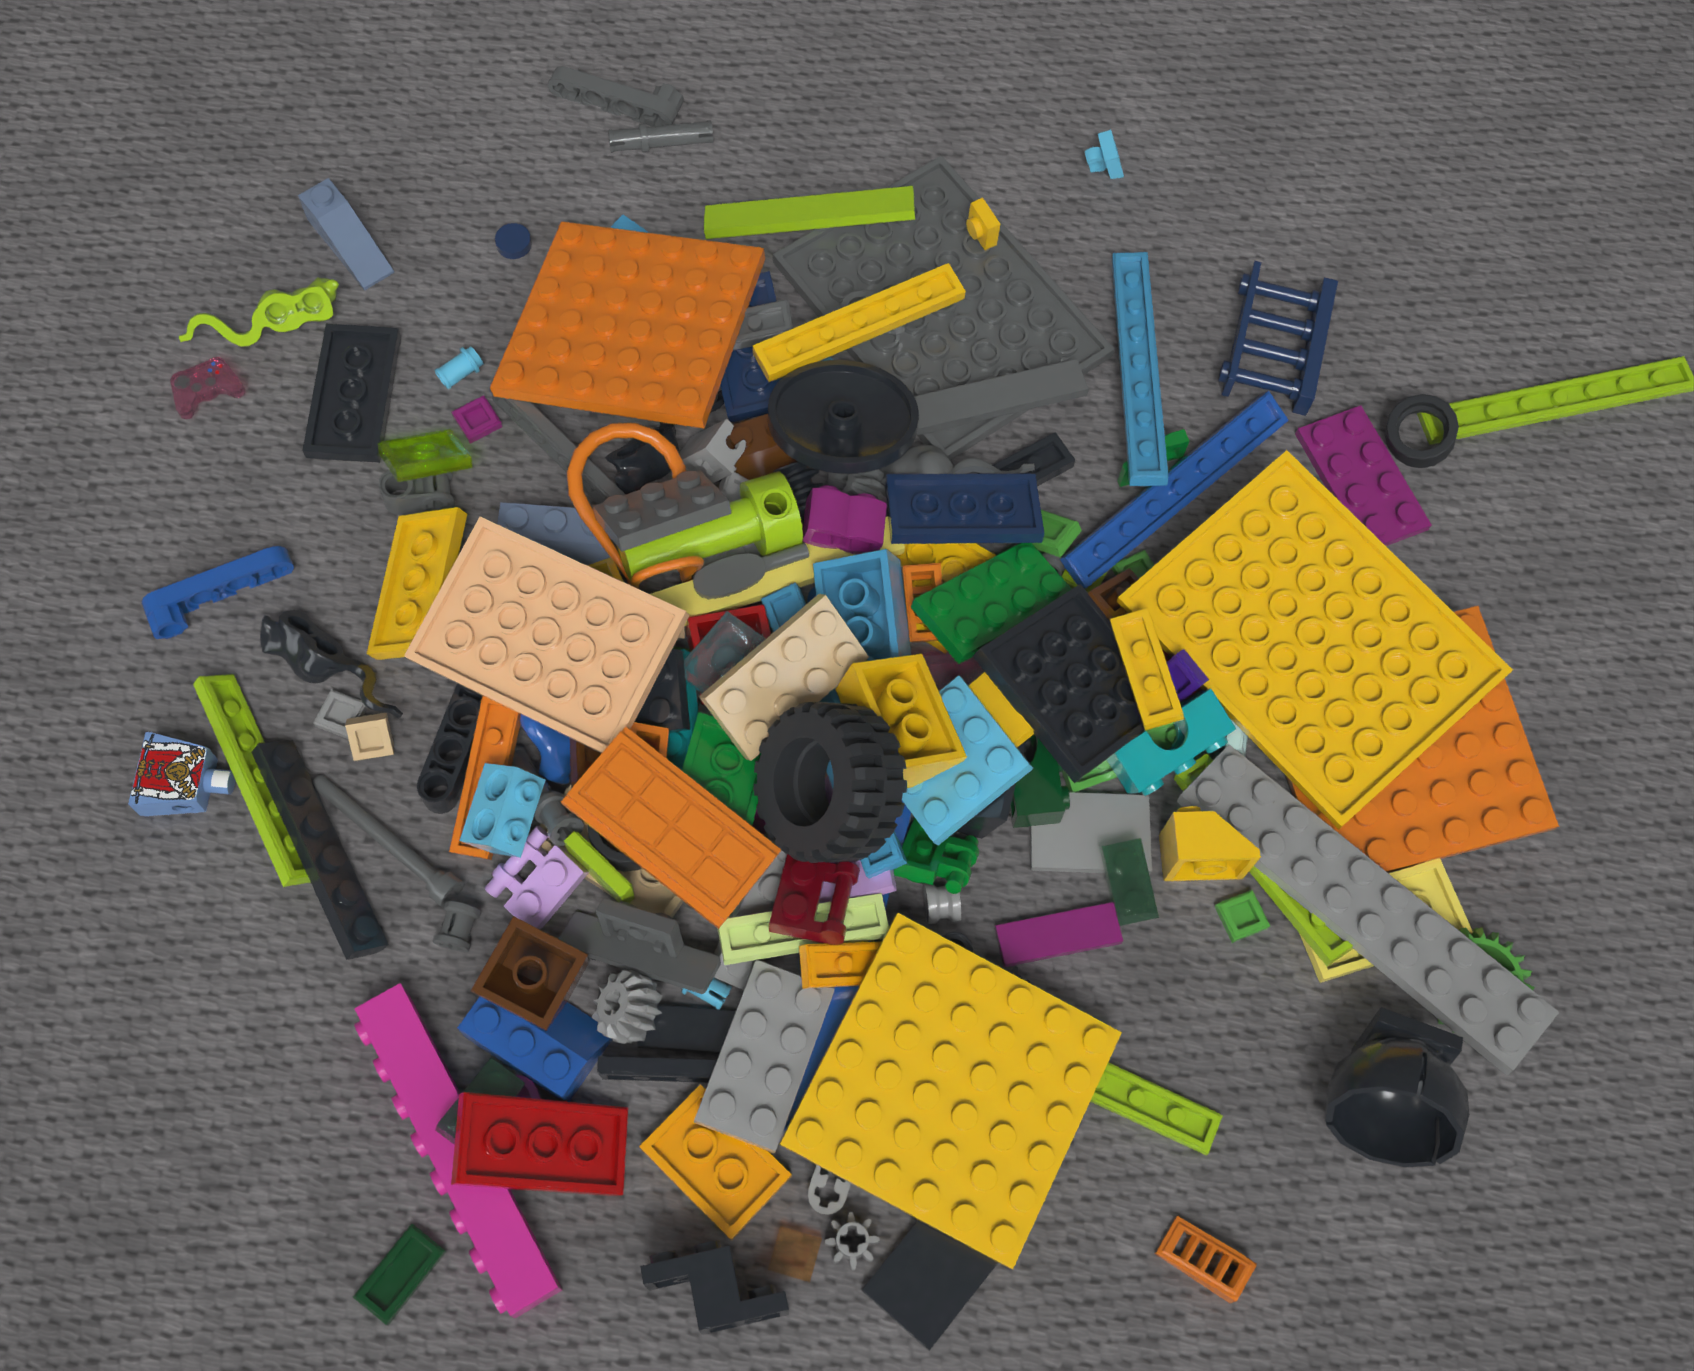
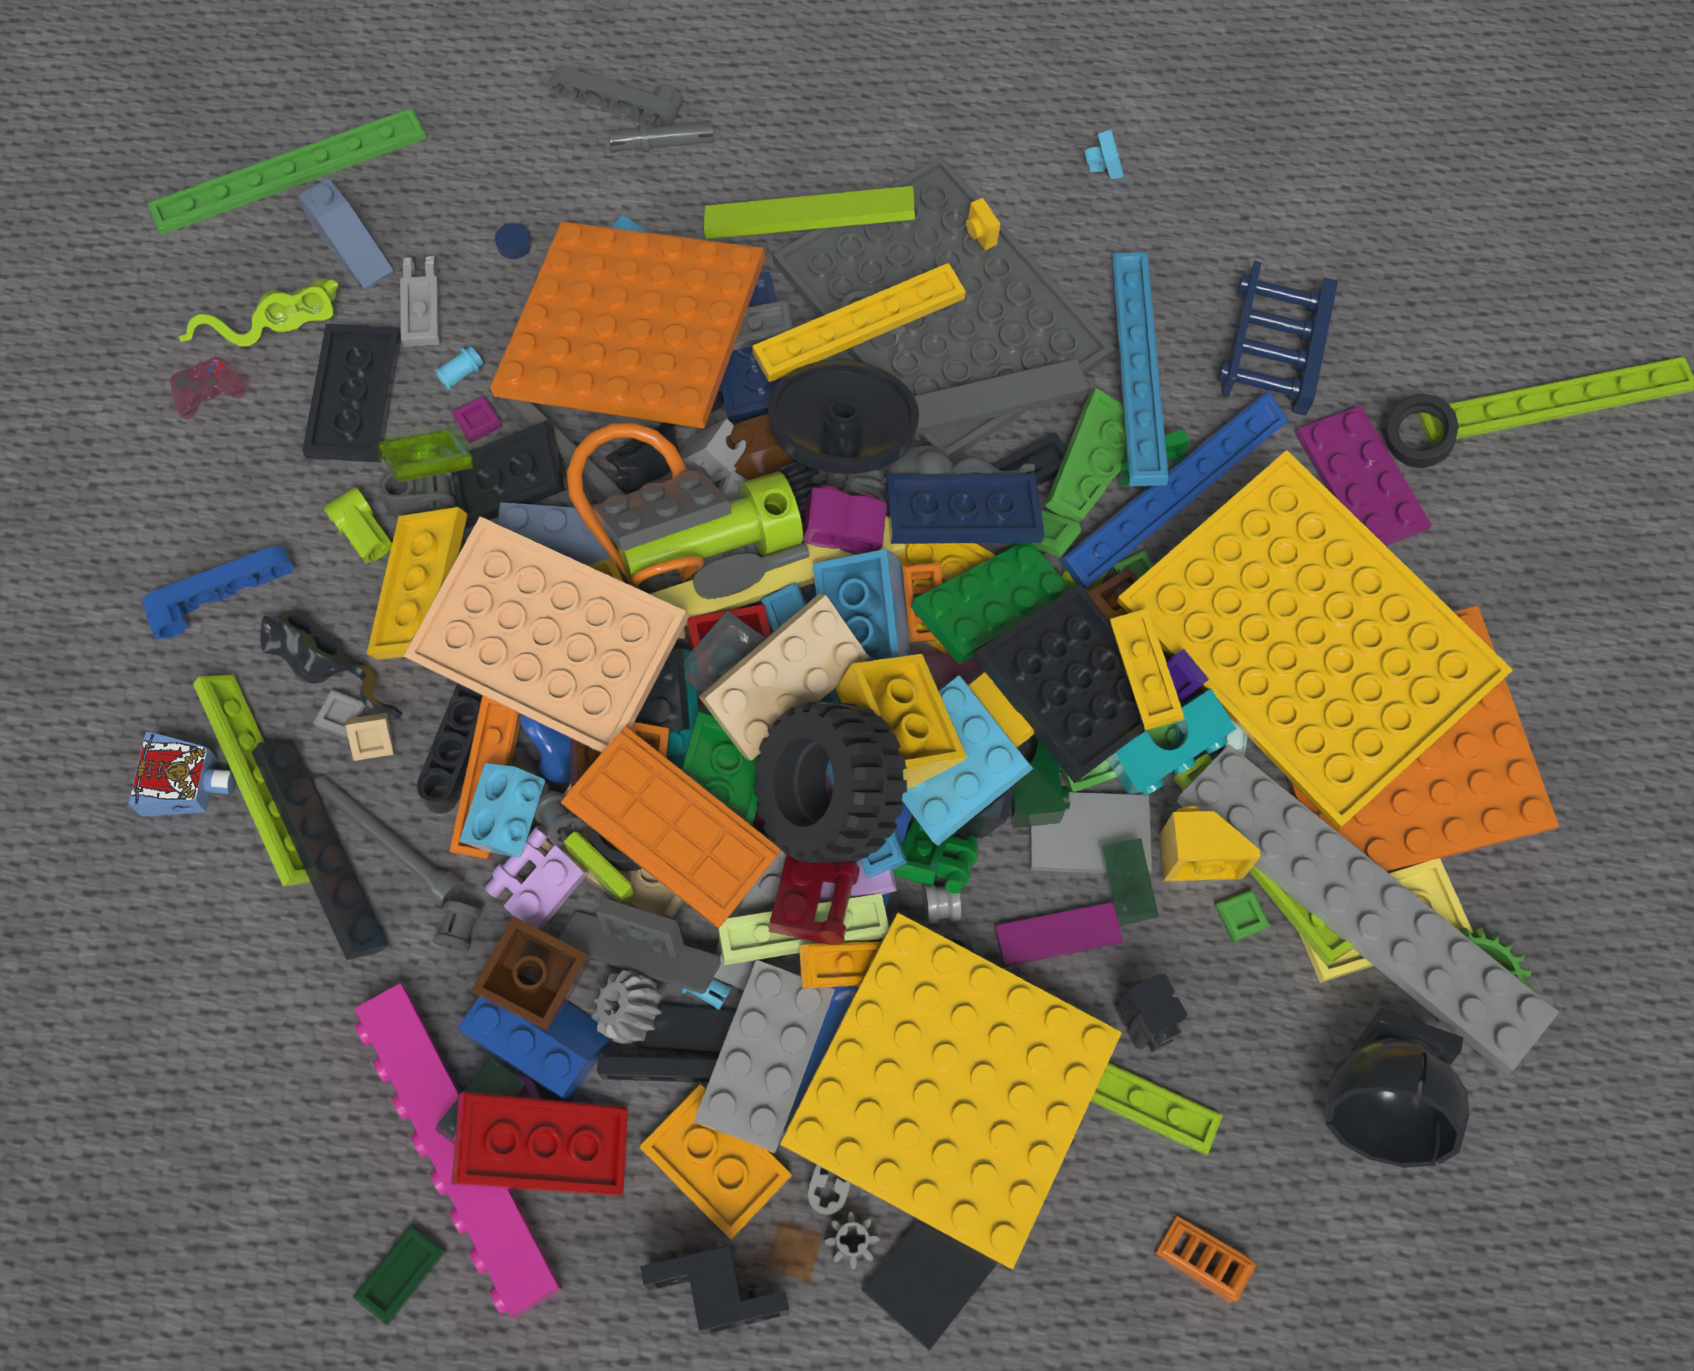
(286, 171): none -> bright green tile
(356, 522): none -> lime piece
(419, 305): none -> light grey hinge
(510, 470): none -> black tile
(1091, 457): none -> bright green wing
(1152, 1013): none -> black brick

